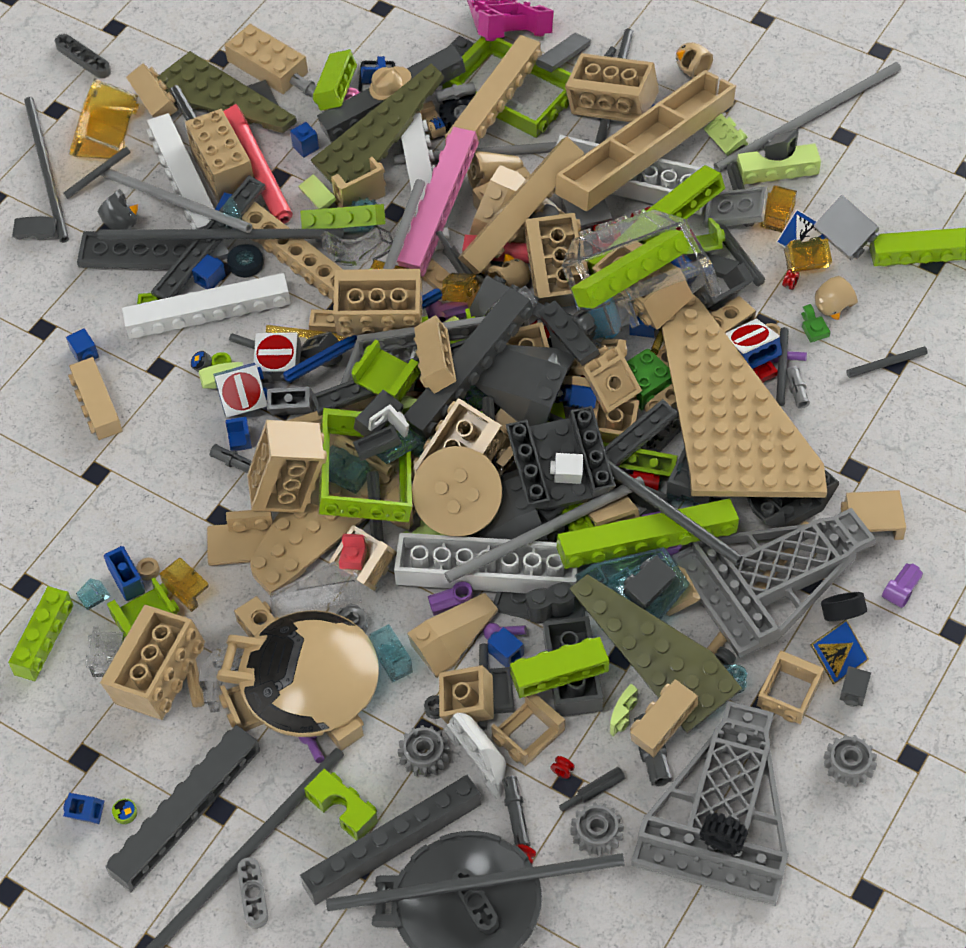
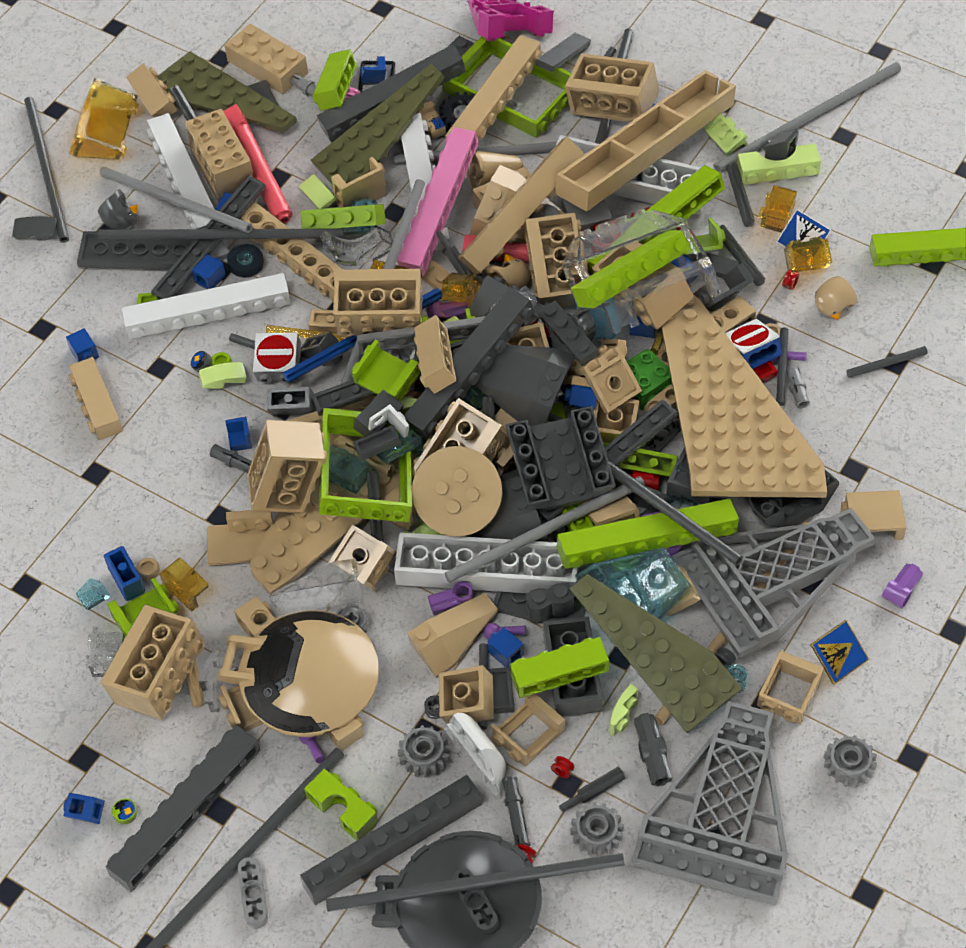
(41, 633): lime brick -> none
(85, 53): dark grey beam -> none
(97, 172): dark grey bar -> none
(231, 208): clear light blue slope -> none
(241, 389): piece -> none
(304, 139): blue brick -> none
(353, 551): coral bracket -> none
(387, 81): tan piece -> none
(391, 653): clear light blue brick -> none
(455, 92): light grey pin -> none
(567, 468): white brick -> none
(649, 582): dark grey brick -> none
(663, 717): tan brick -> none
(693, 59): tan piece -> none
(723, 833): black tyre -> none
(737, 207): light grey tile -> none
(814, 327): bright green plate -> none
(844, 606): black tyre -> none
(847, 228): brick -> none
(855, 686): dark grey brick -> none

